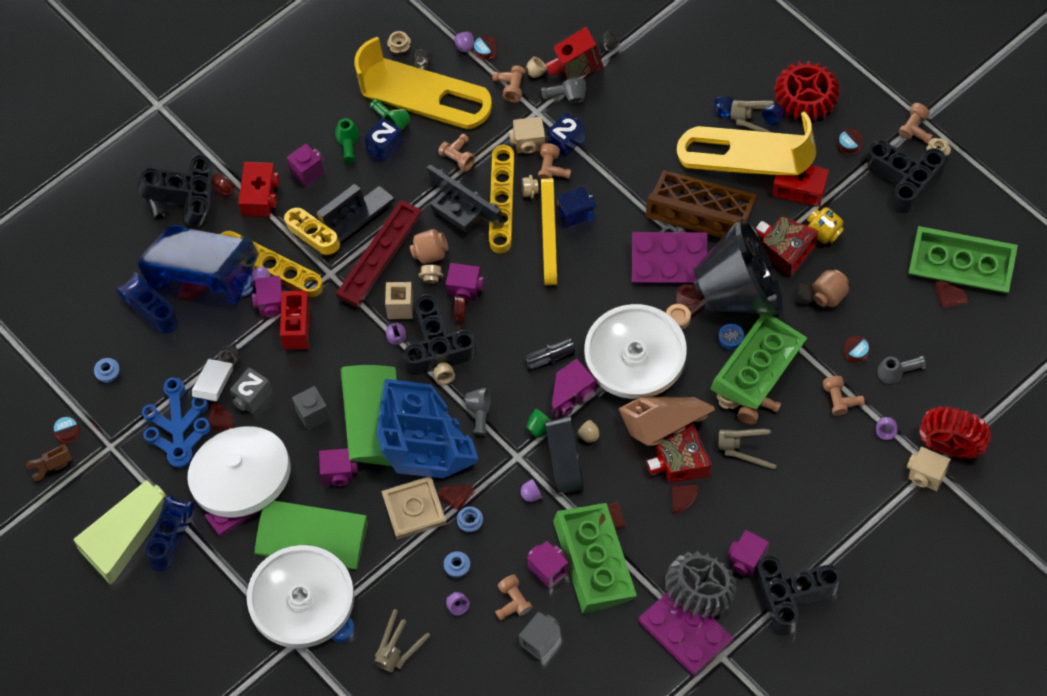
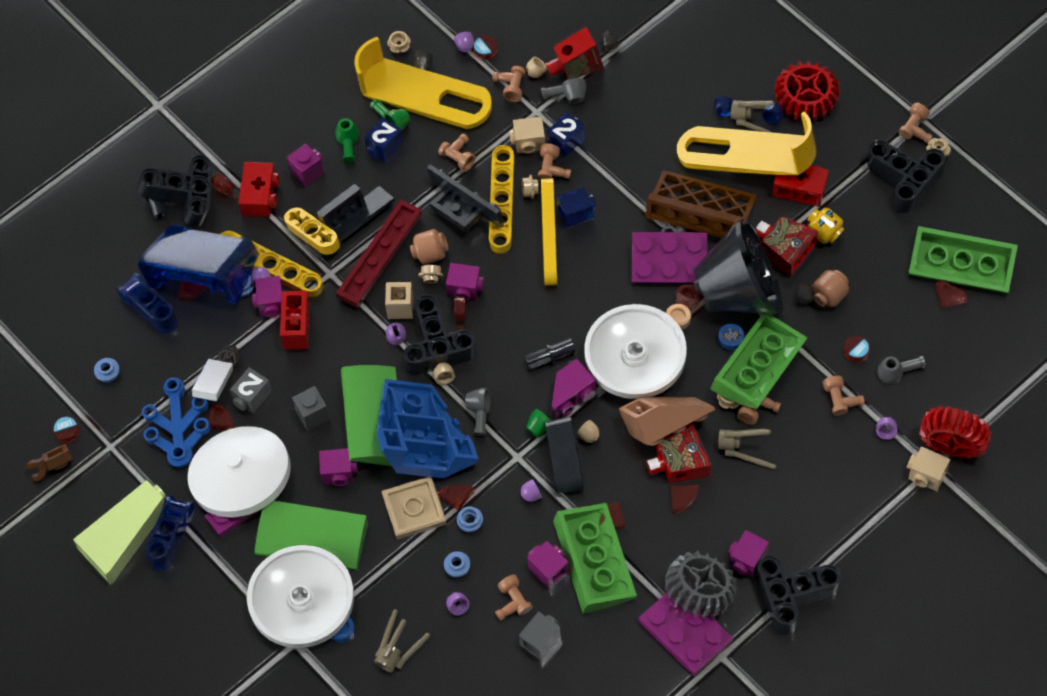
(850, 141): tile -> none

